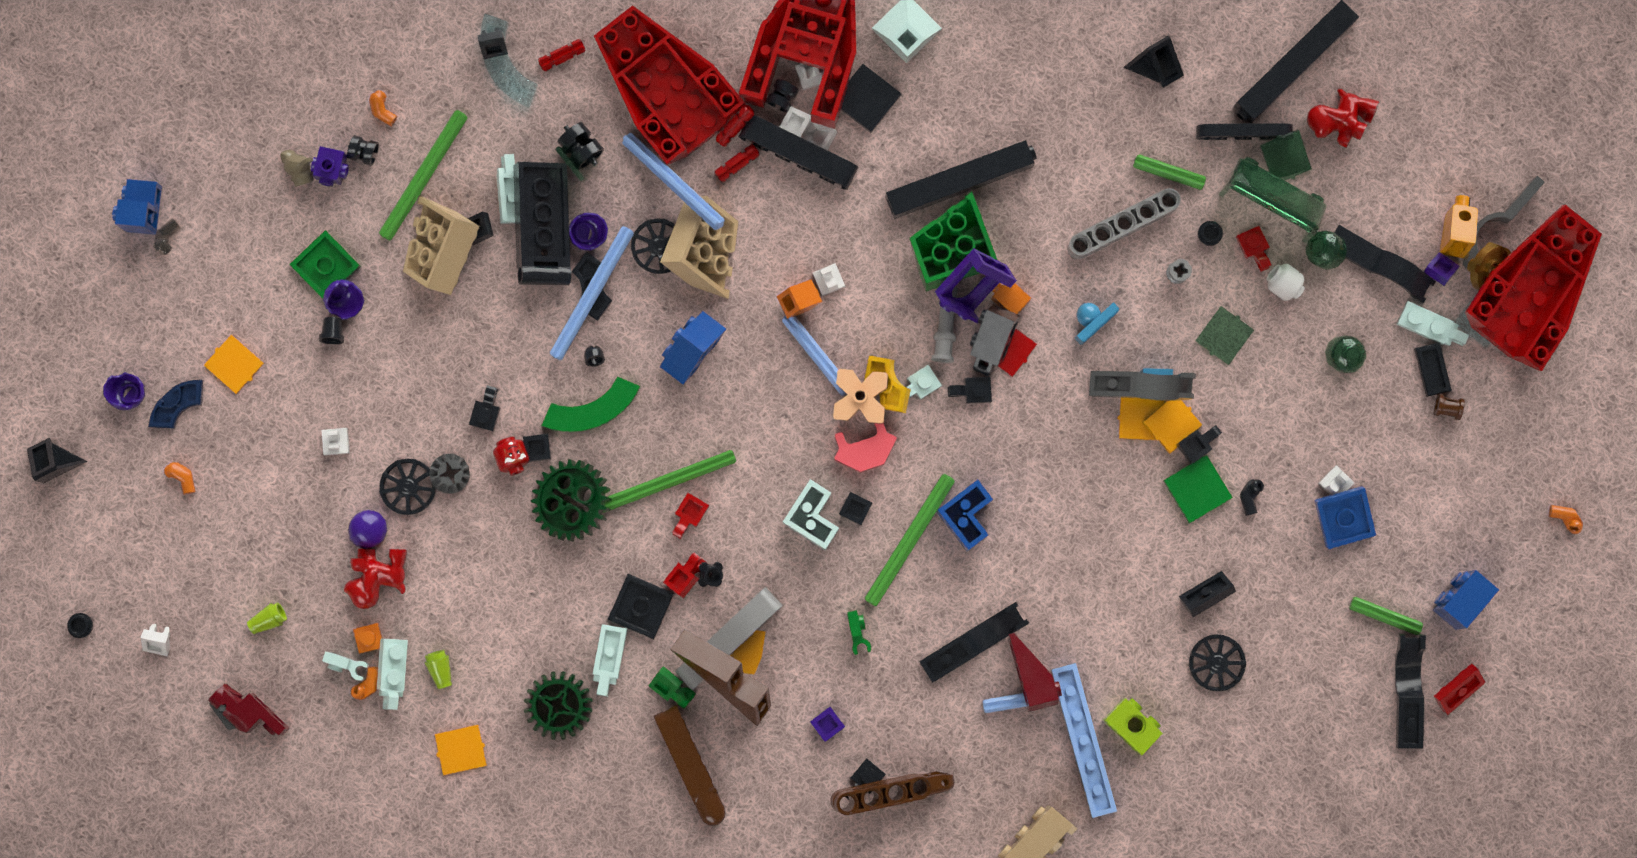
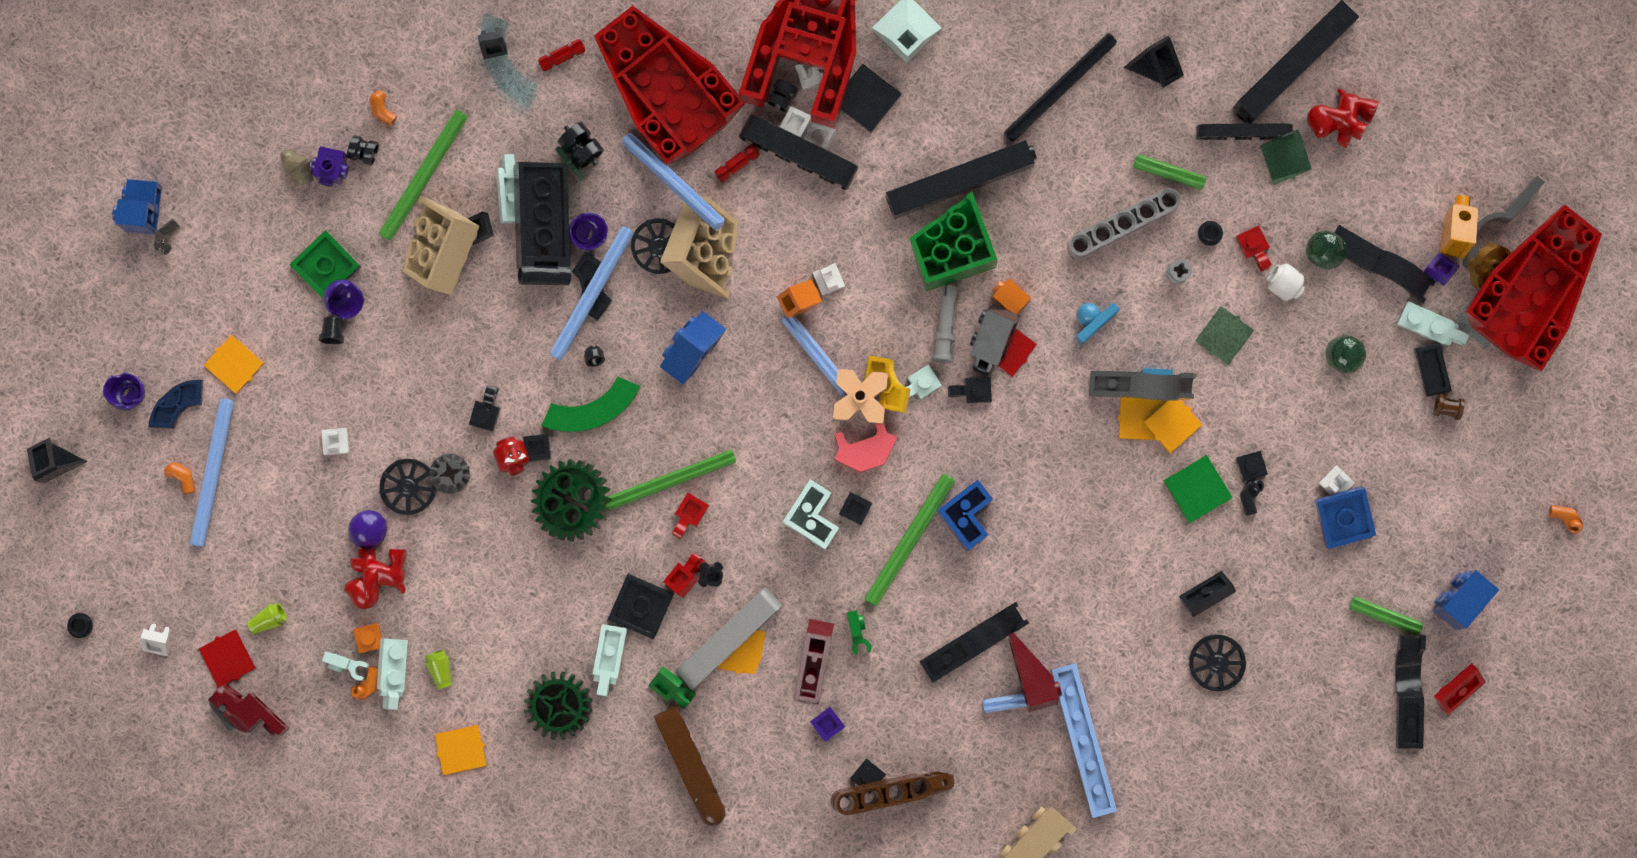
(211, 472): none -> light blue axle
(227, 658): none -> red piece
(724, 675): slope -> none
(735, 125): red axle -> none
(814, 661): none -> dark red slope
(994, 272): dark purple panel -> none
(1060, 87): none -> black axle
(1118, 722): lime brick -> none
(1197, 445): black plate -> none
(1251, 466): none -> black plate
(1276, 196): clear green windscreen -> none

